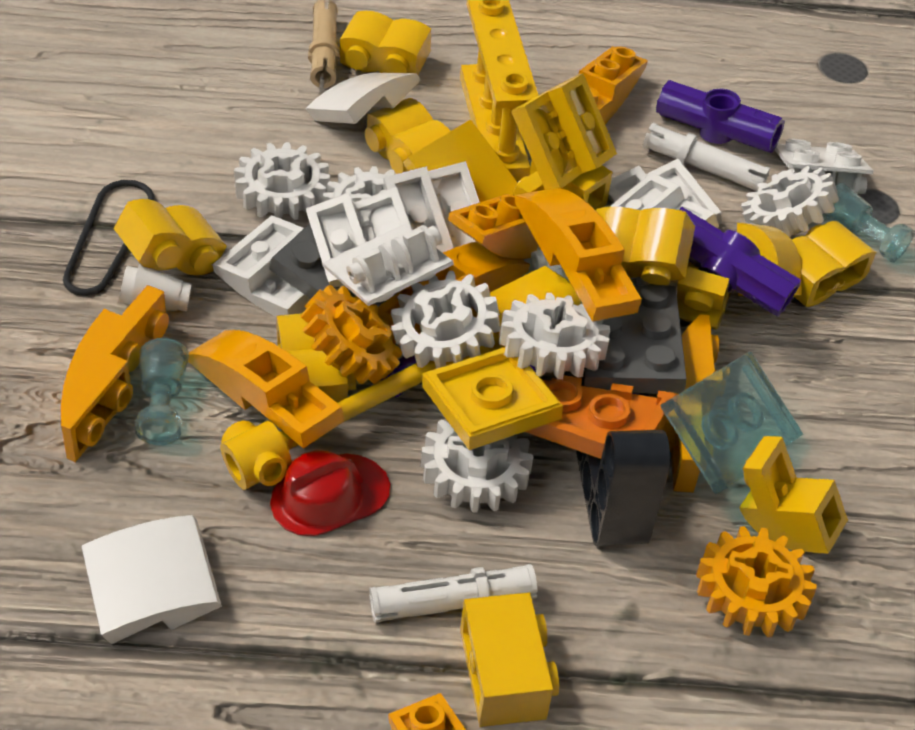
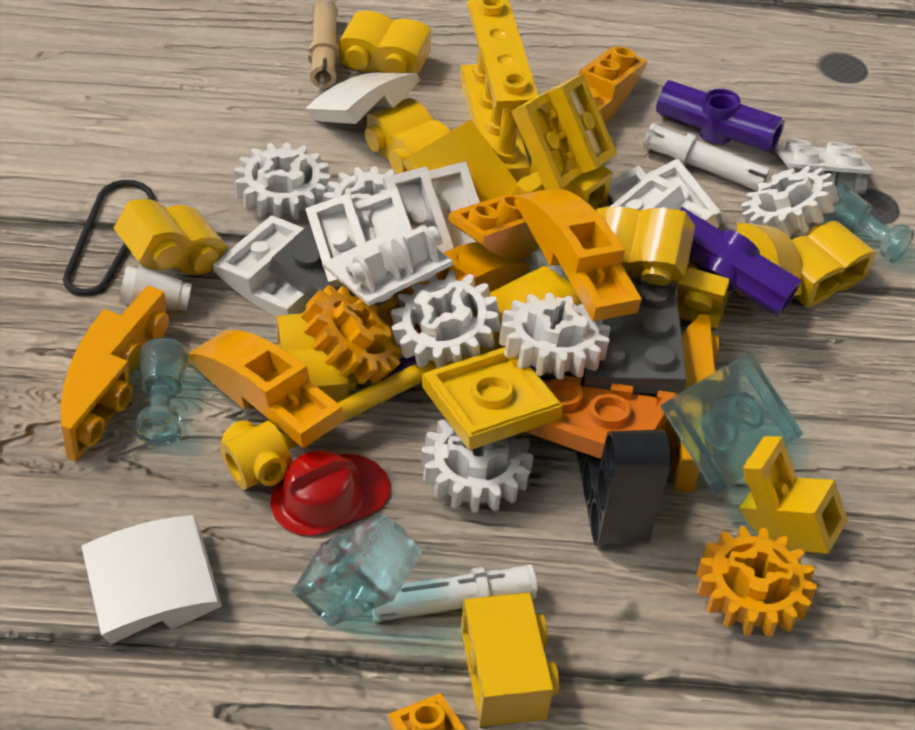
(357, 570): none -> clear light blue brick

